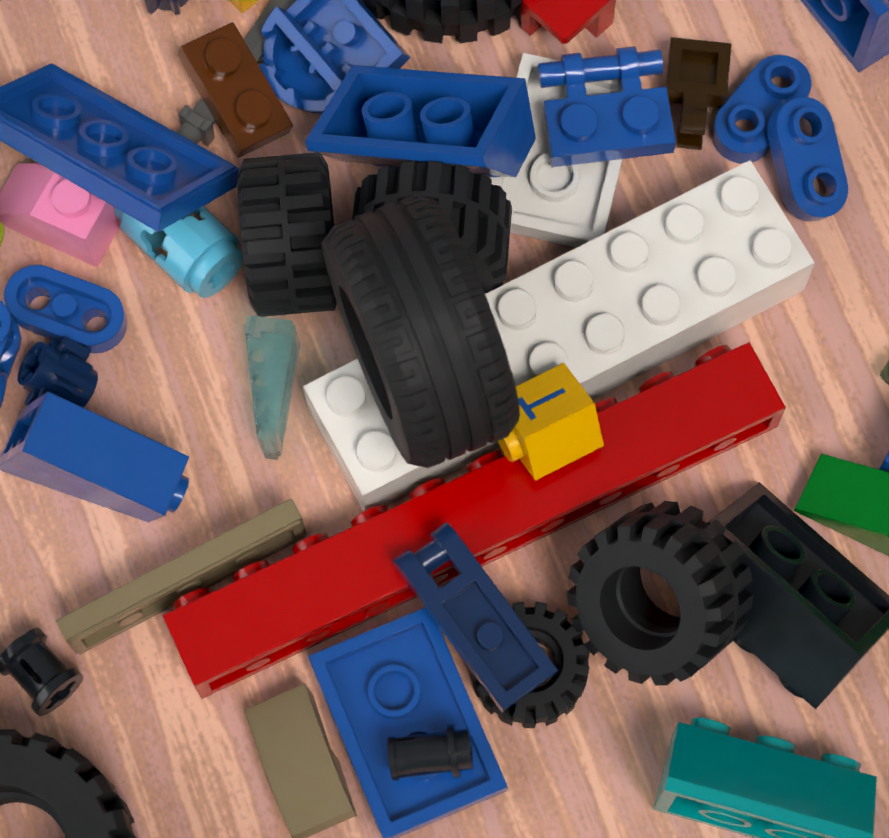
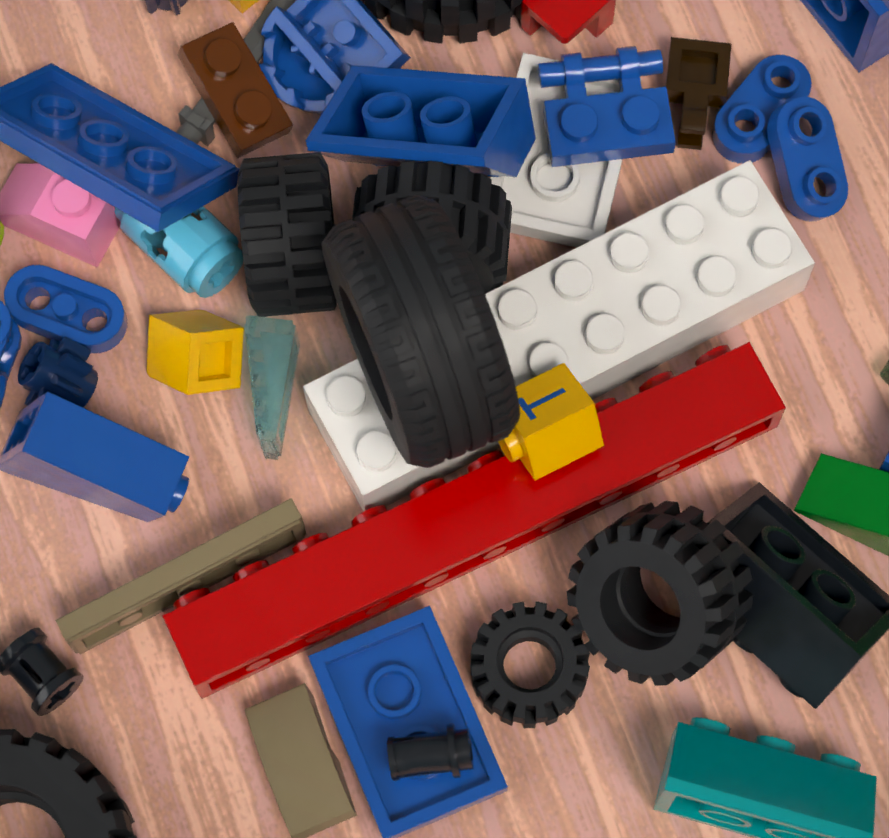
(194, 351): none -> yellow panel
(476, 618): dark blue plate -> none

